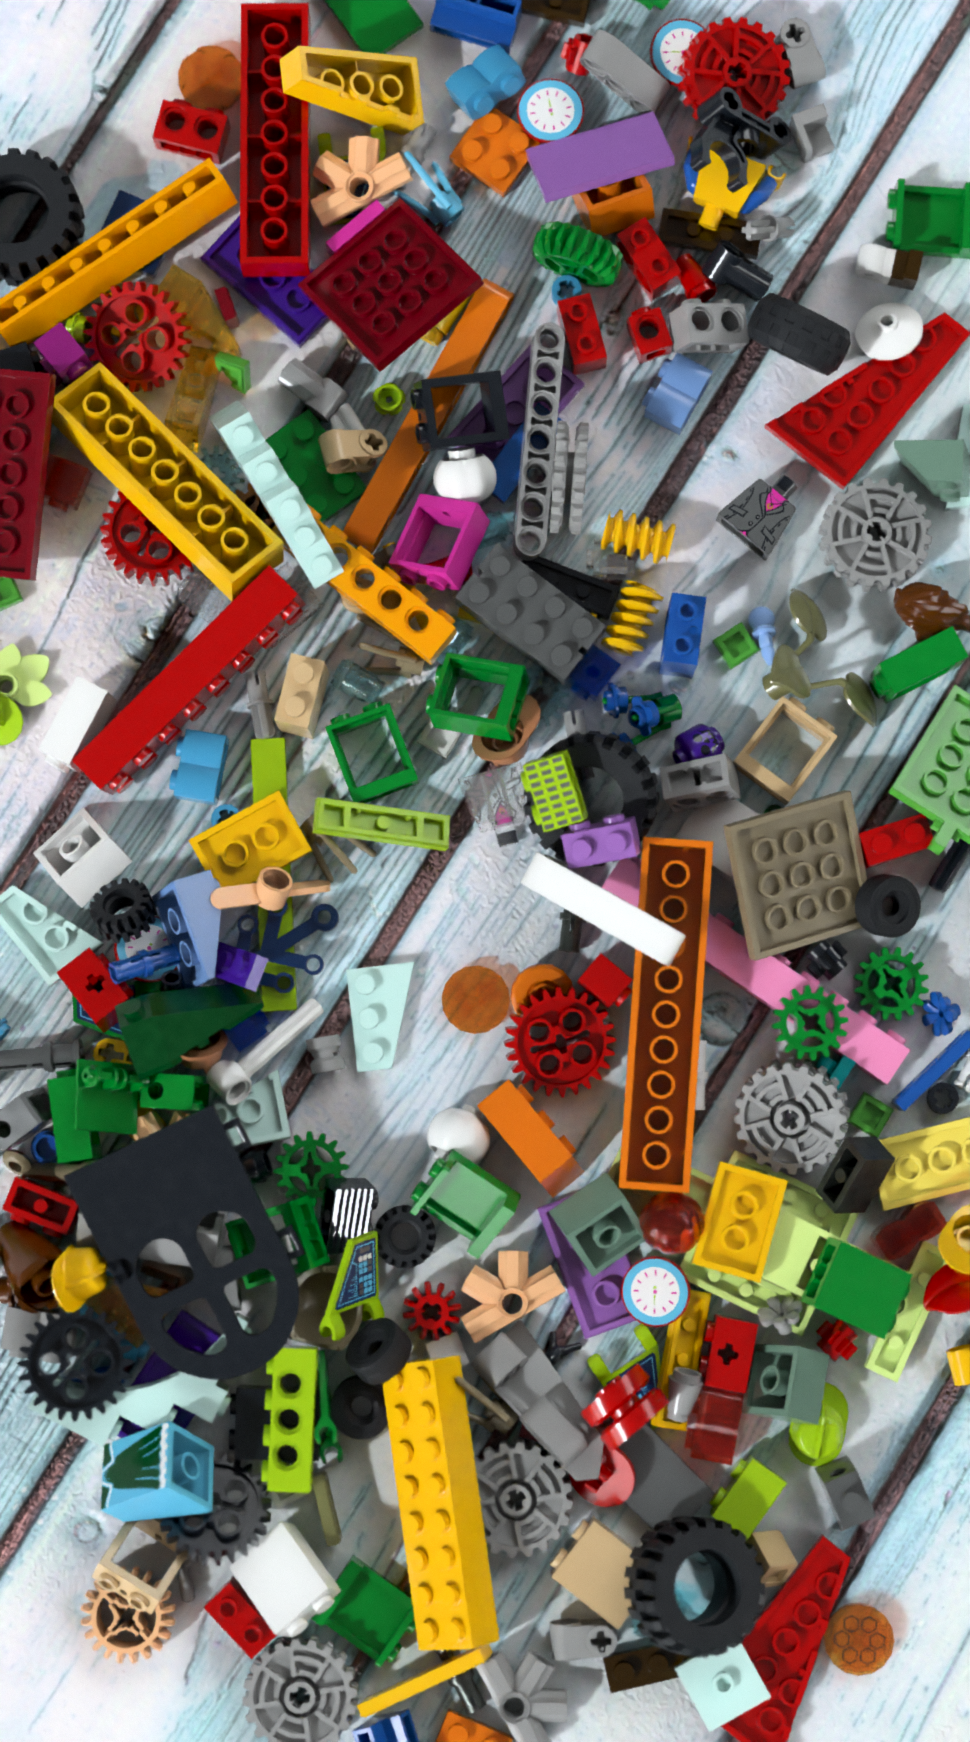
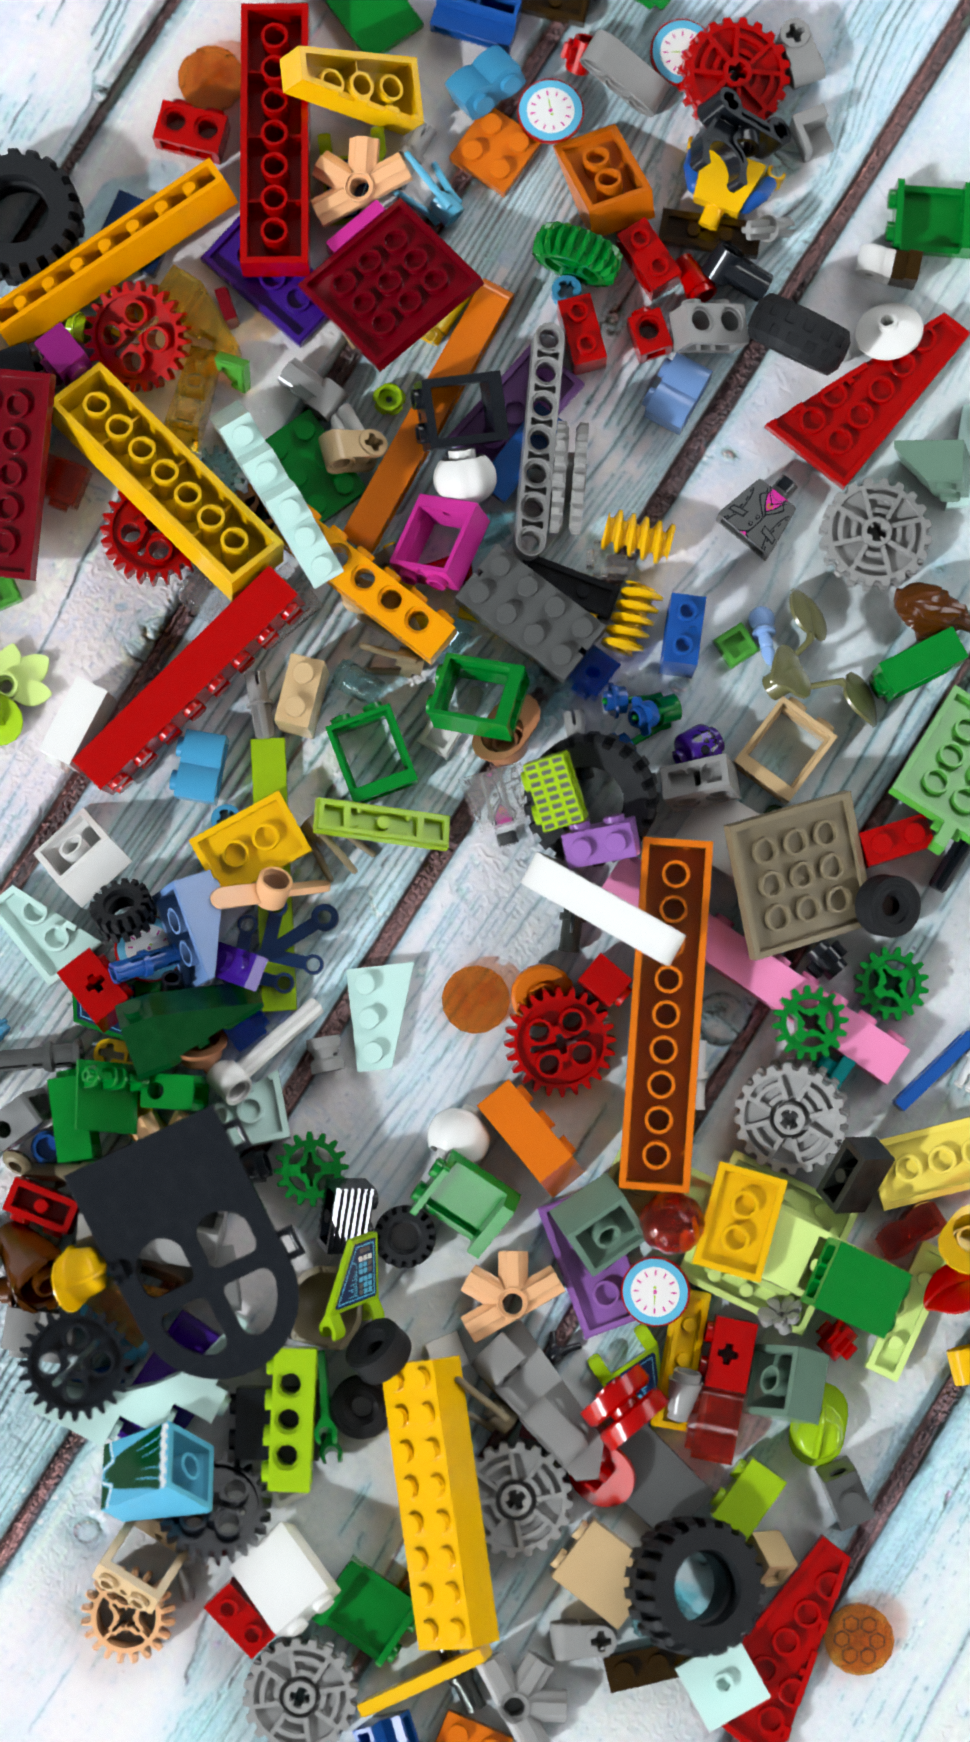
(303, 1219): green window -> none
(326, 1508): olive tile -> none
(431, 1323): red gear -> none
(600, 157): medium lavender tile -> none
(870, 1115): bright green tile -> none
(932, 1101): black bush -> none
(940, 1013): blue plant -> none

